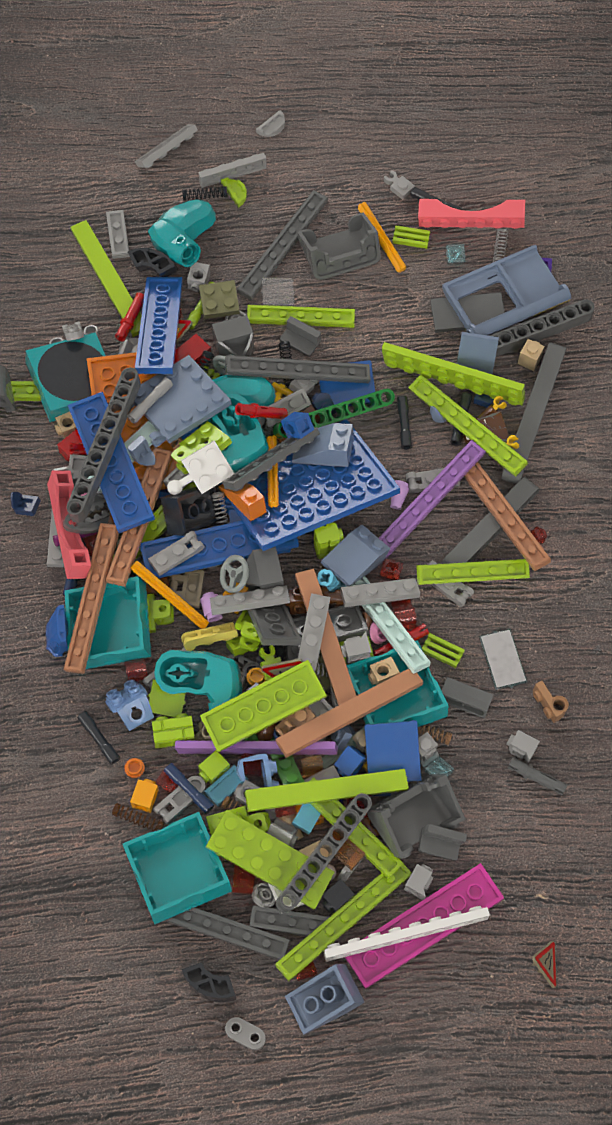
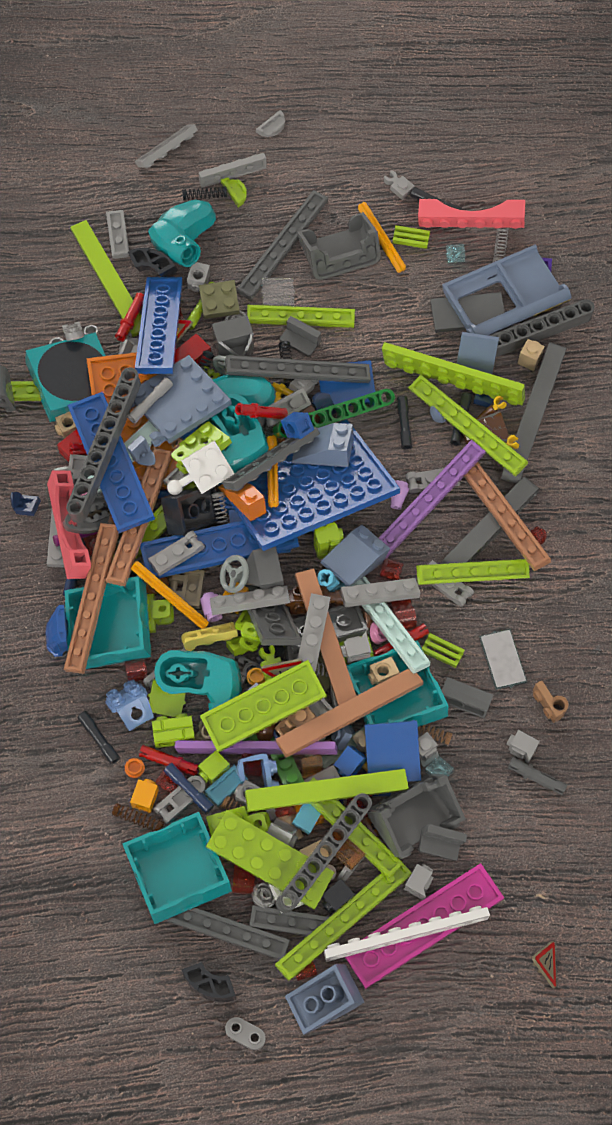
(165, 759): none -> red pin

